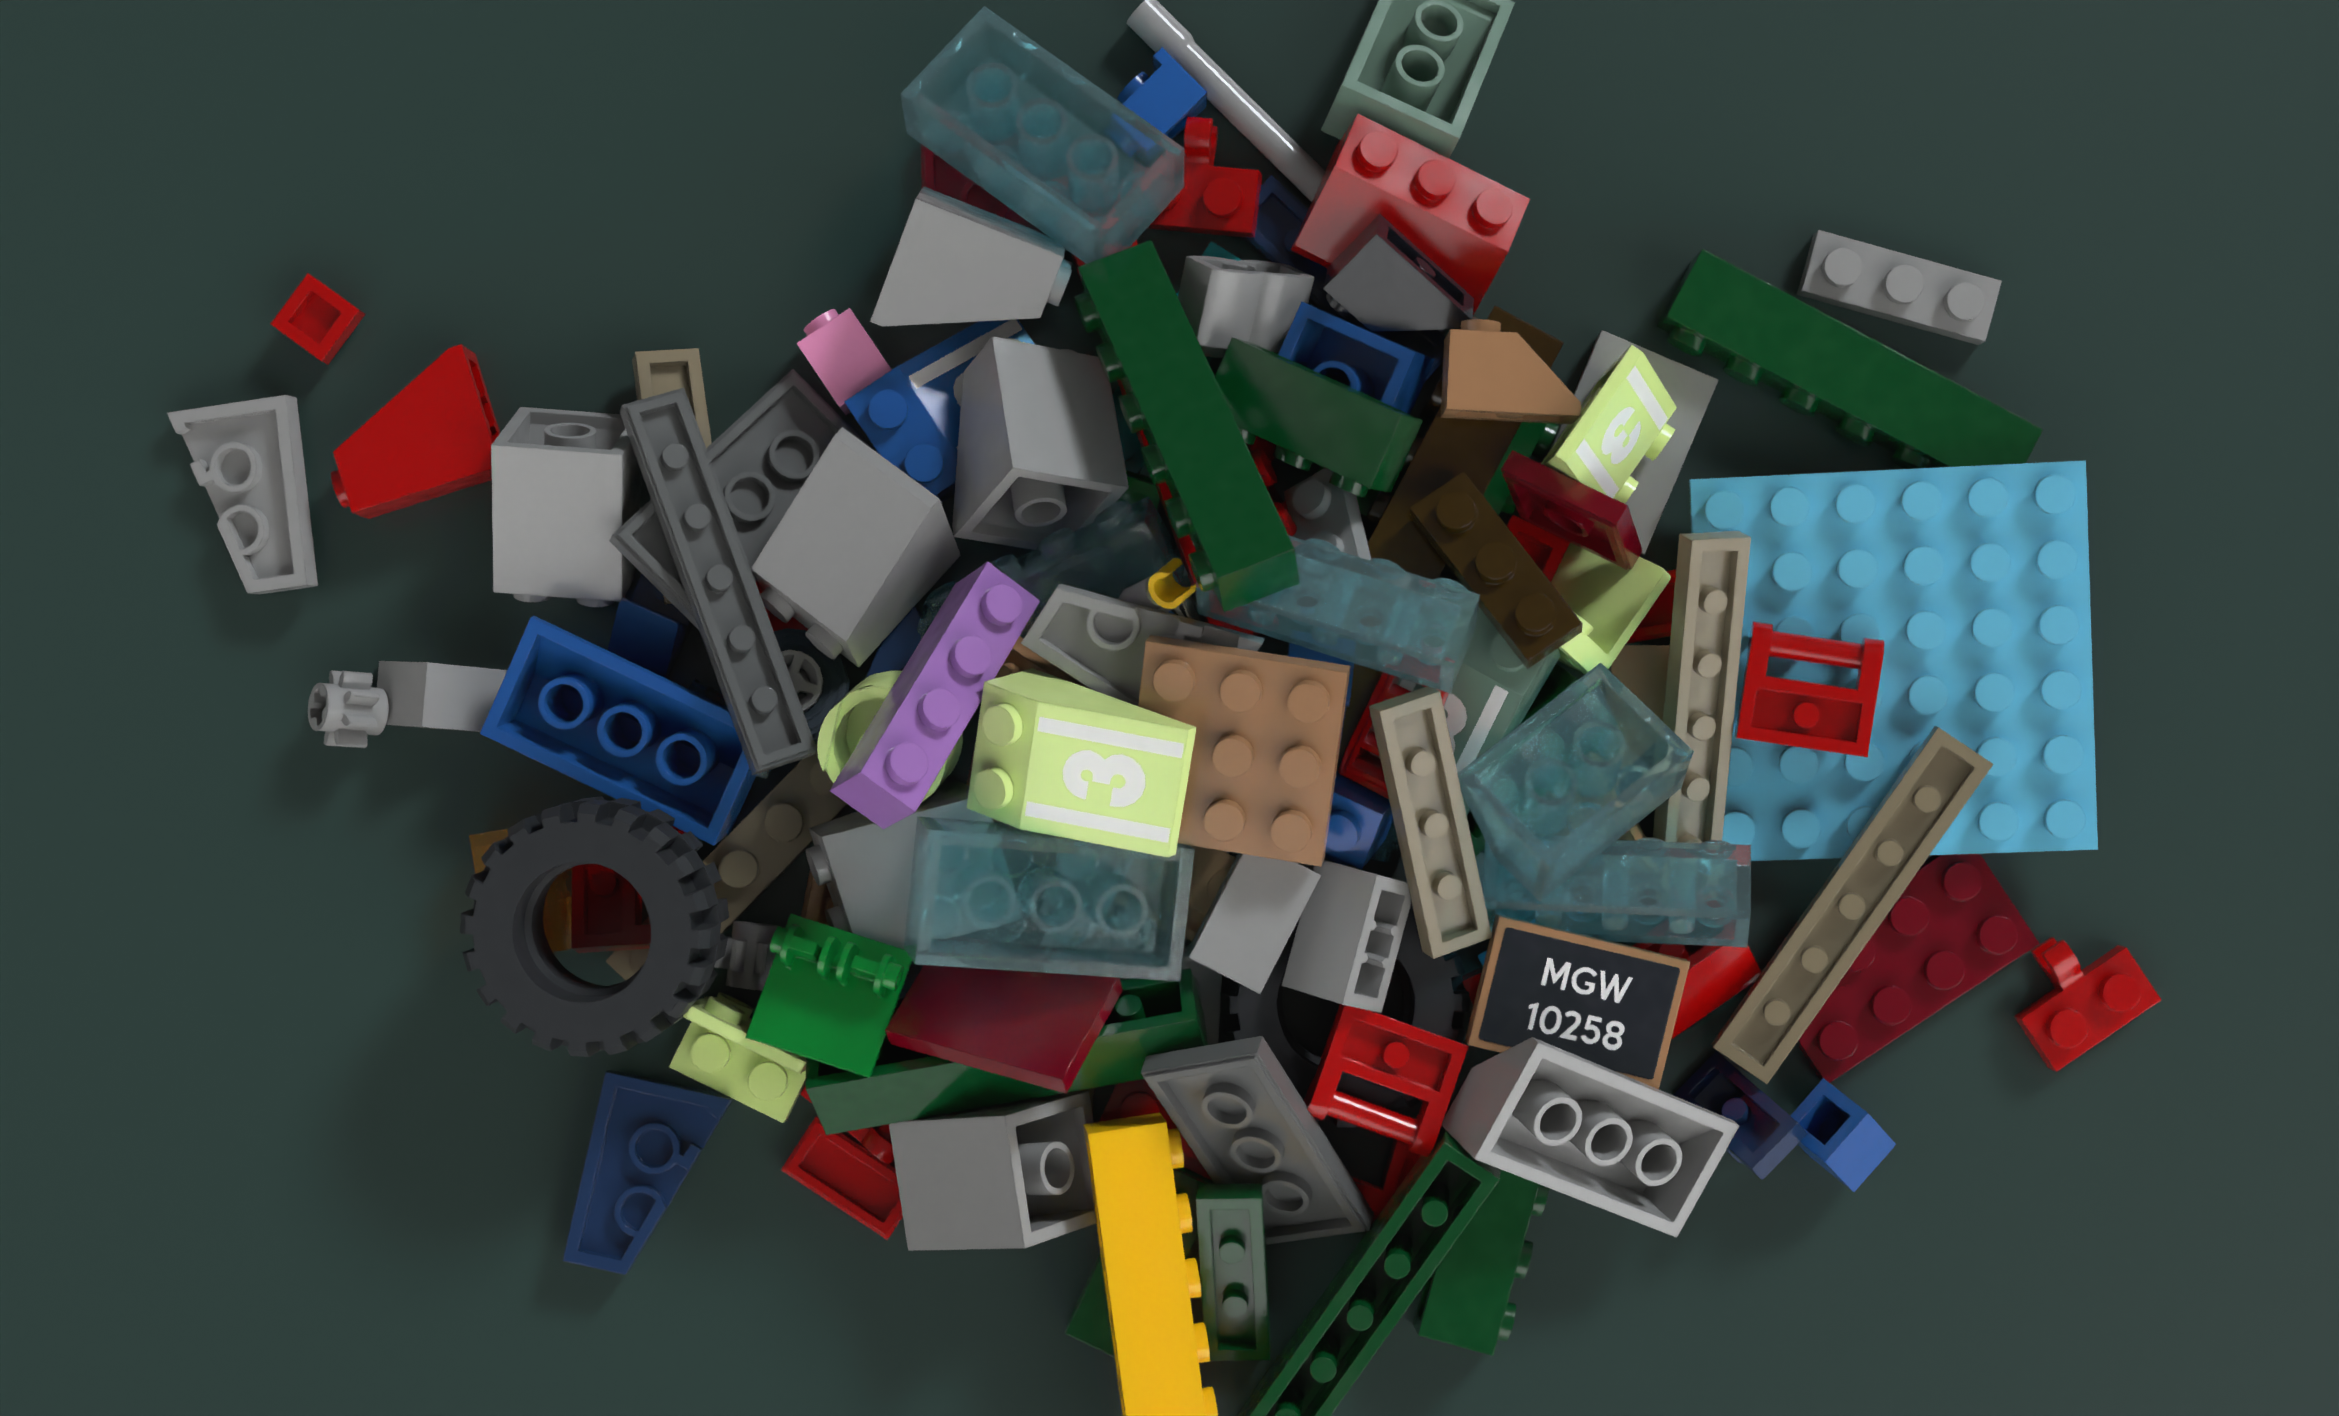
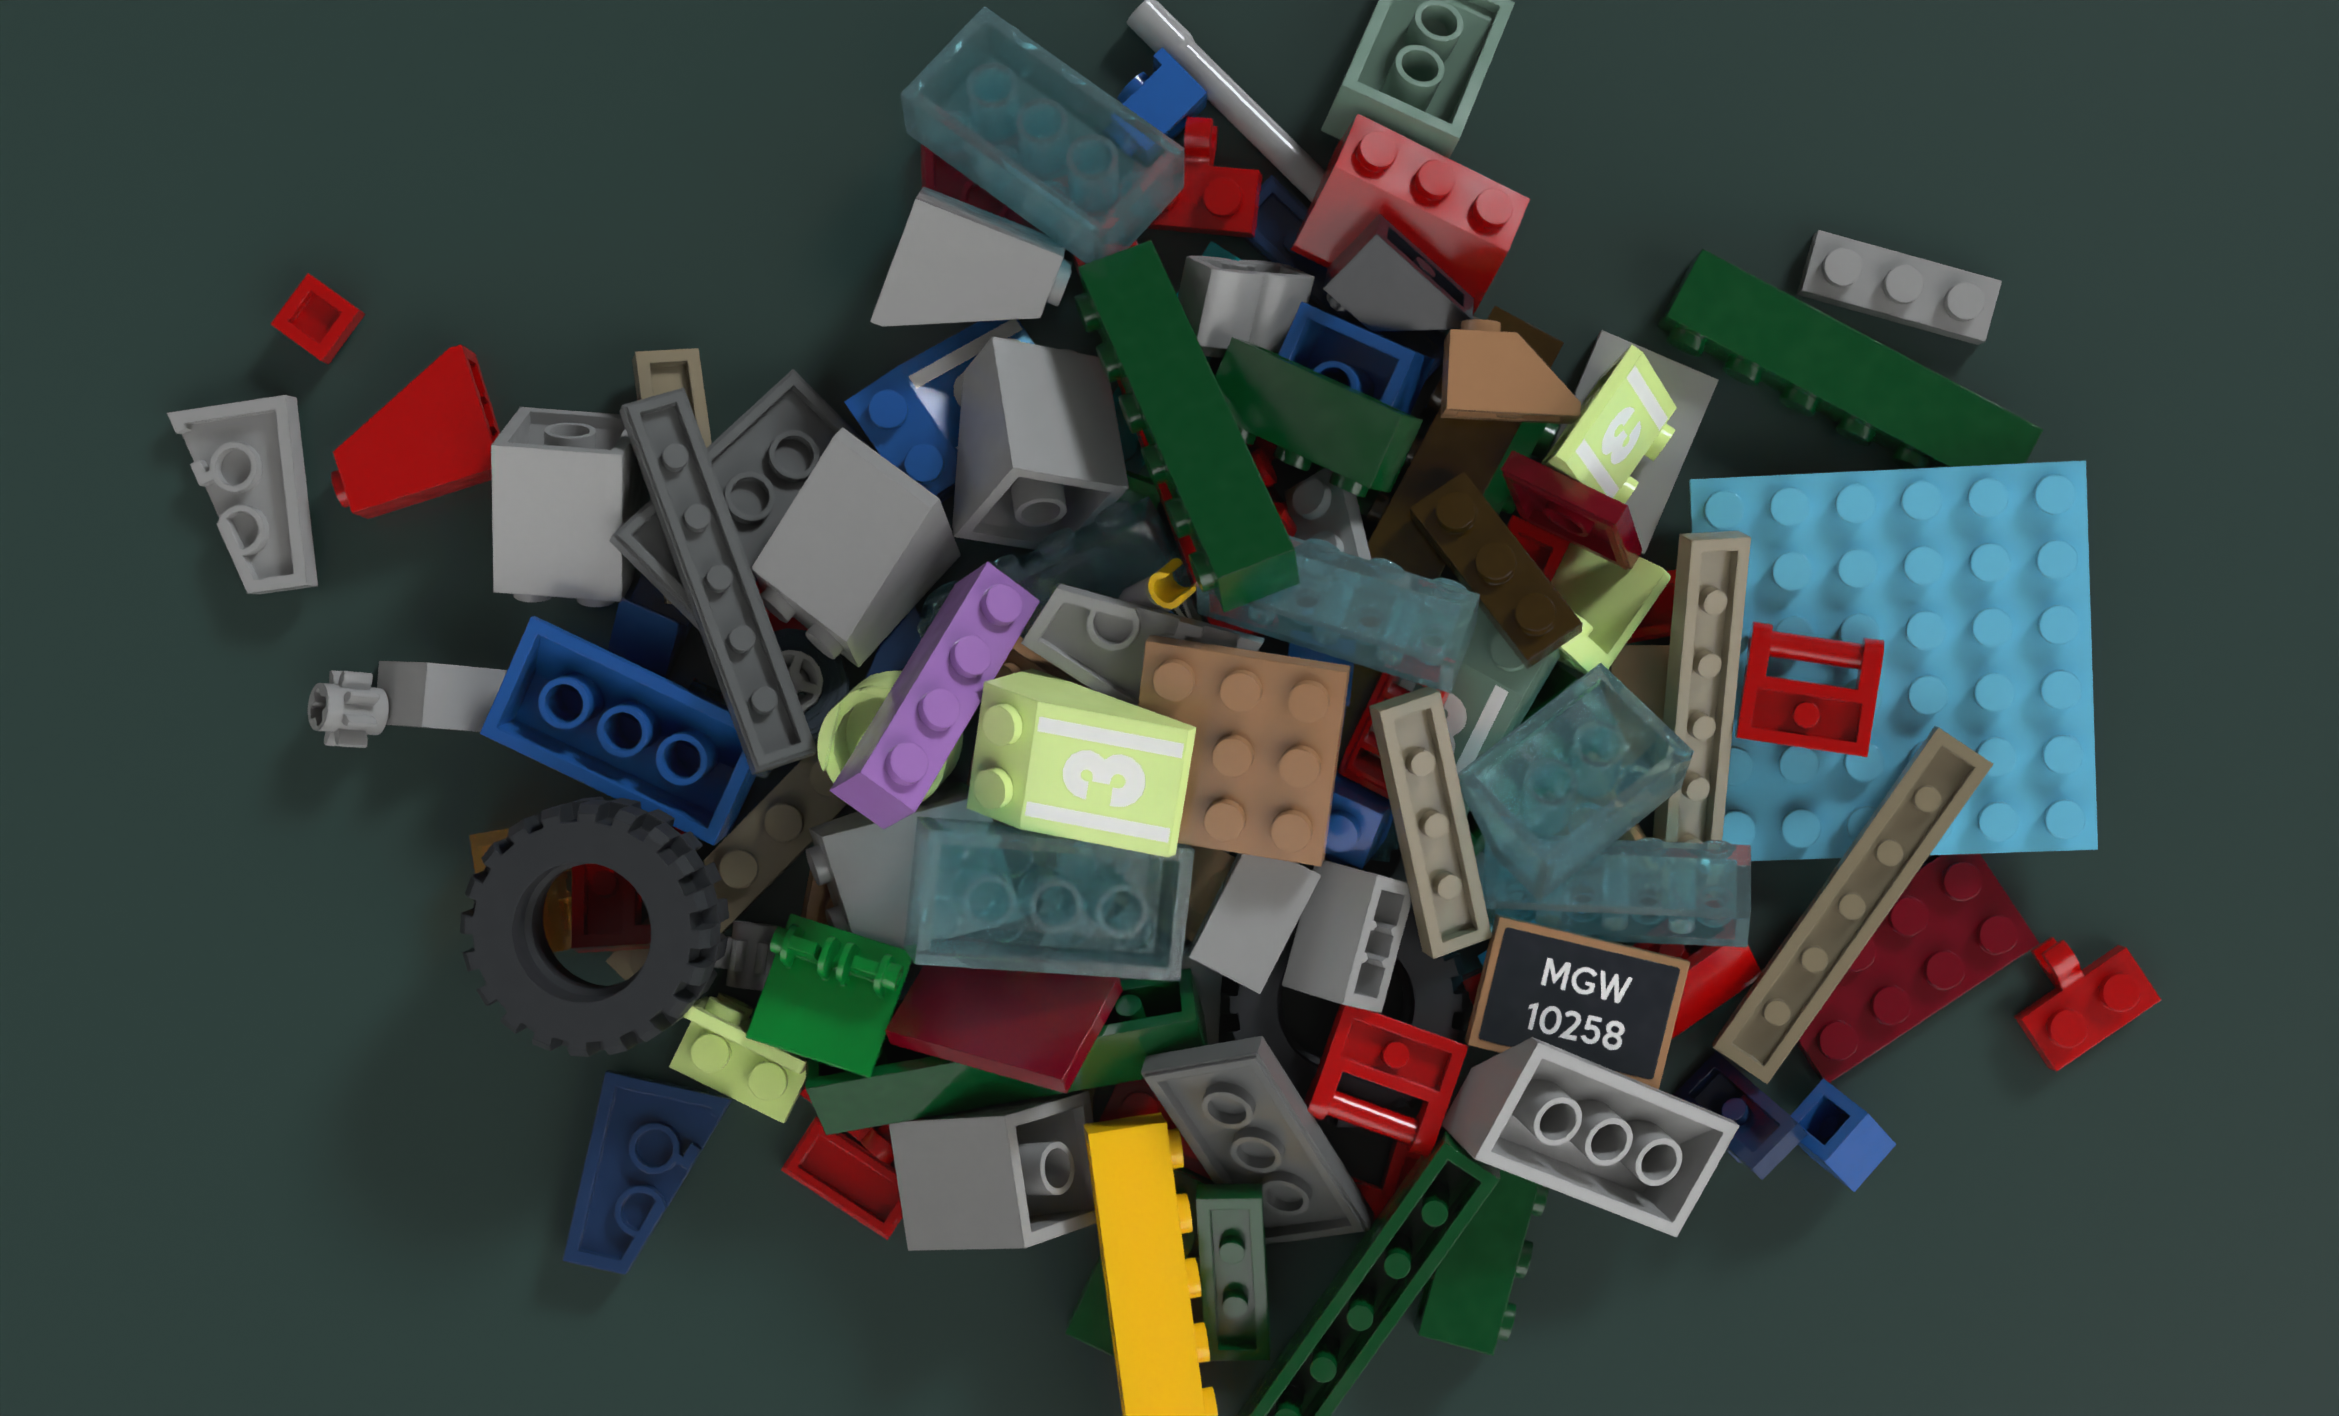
(842, 354): bright pink brick -> none

